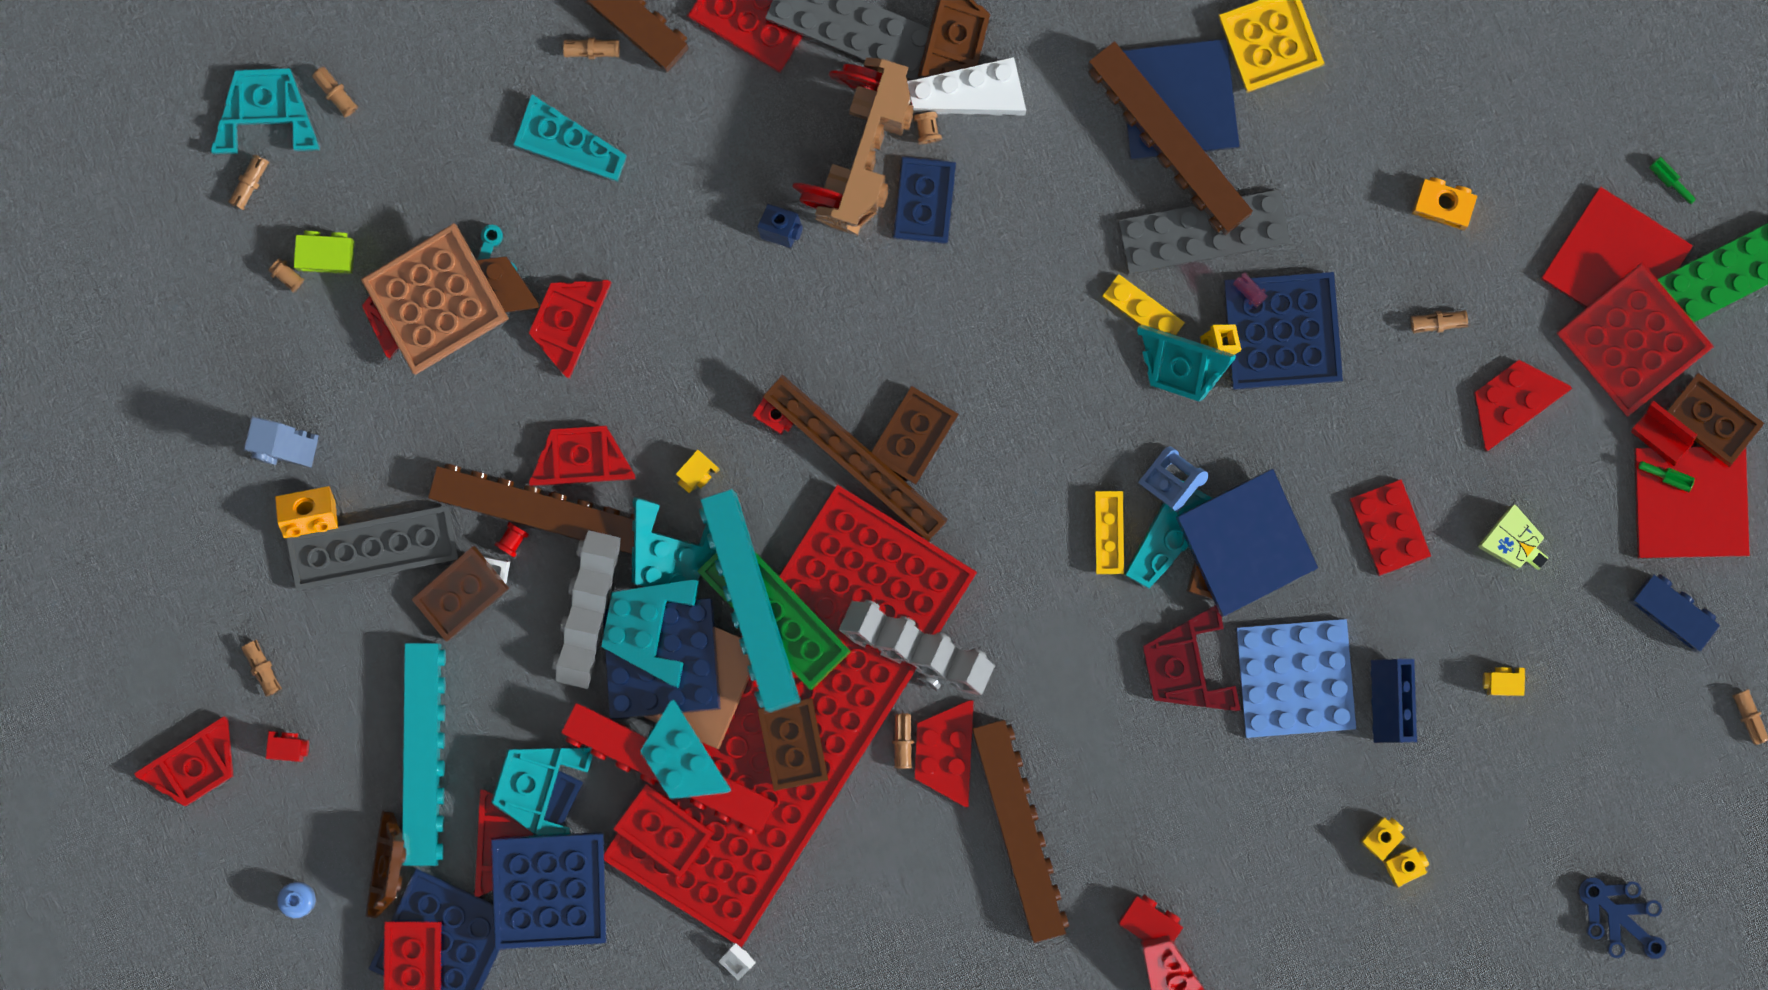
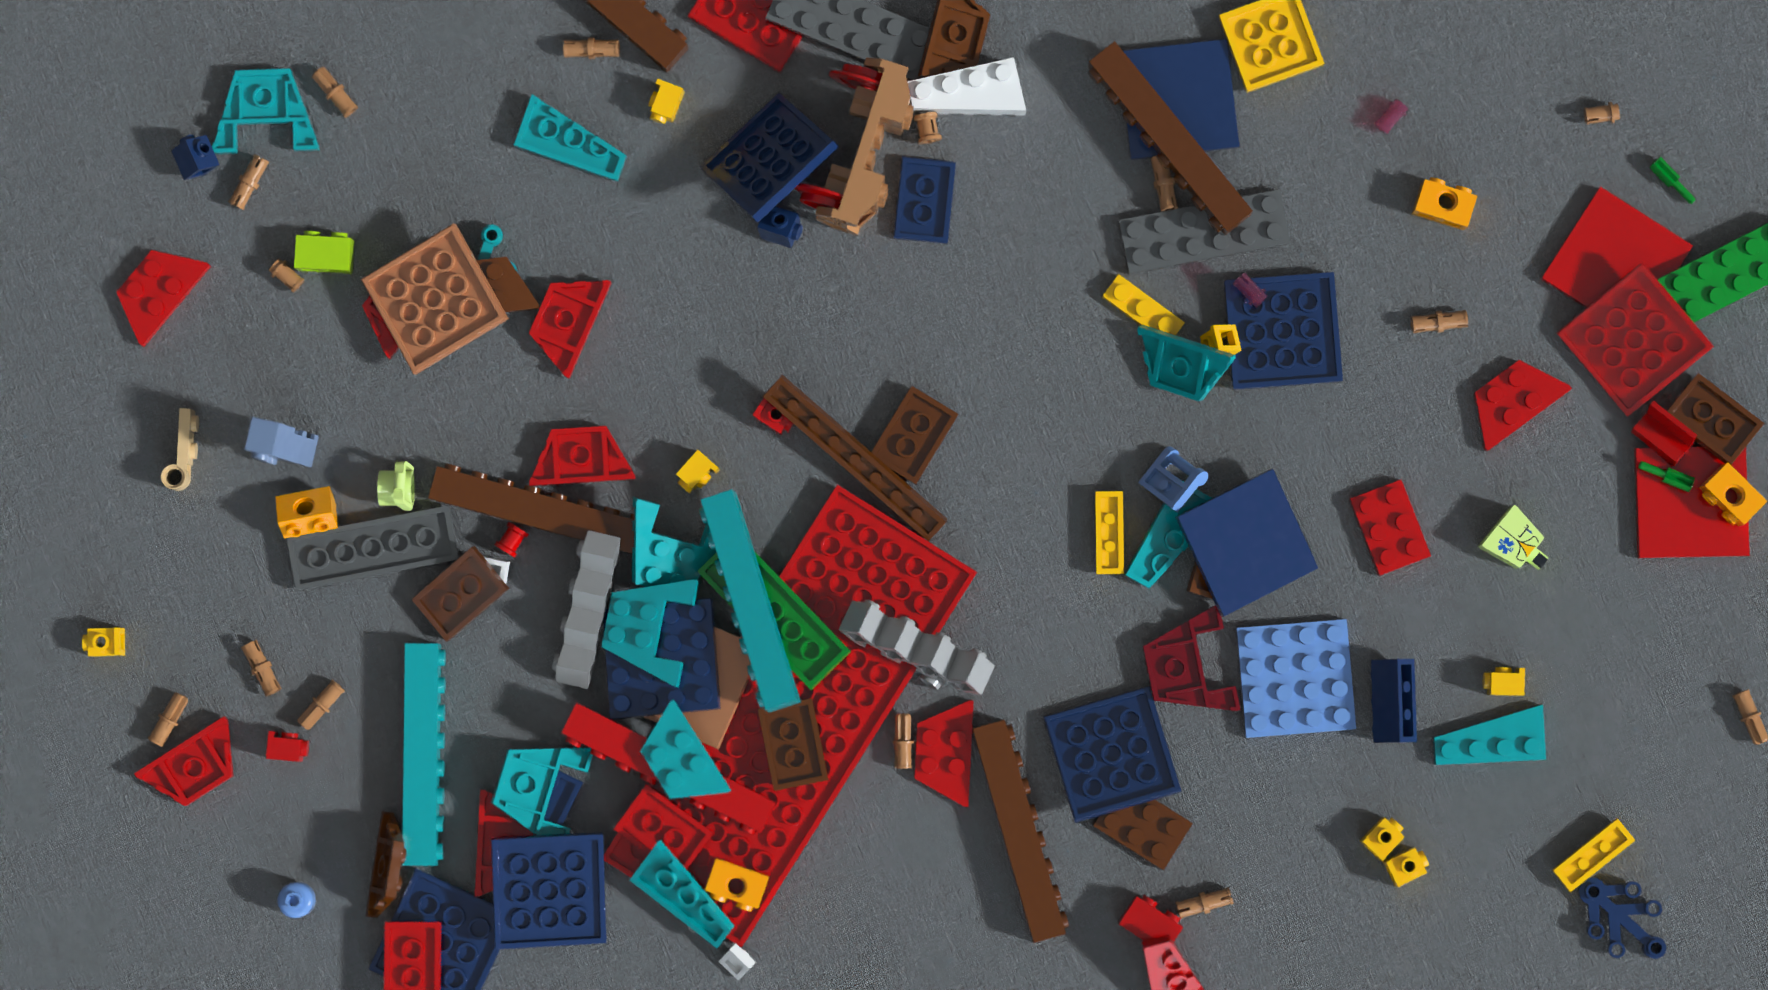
(114, 642): none -> yellow brick
(157, 290): none -> red wing
(168, 719): none -> medium nougat axle
(186, 450): none -> tan plate
(194, 156): none -> dark blue brick
(320, 705): none -> medium nougat axle
(397, 486): none -> yellowish green piece
(665, 102): none -> yellow brick
(678, 892): none -> teal wing
(753, 884): none -> light orange brick
(768, 157): none -> dark blue plate
(1112, 754): none -> dark blue tile
(1147, 830): none -> reddish brown plate
(1165, 186): none -> medium nougat pin
(1204, 902): none -> medium nougat pin
(1391, 116): none -> clear pink pin
(1502, 739): none -> teal wing
(1593, 855): none -> yellow plate
(1602, 113): none -> medium nougat pin
(1675, 612): dark blue brick -> none
(1747, 501): none -> light orange brick

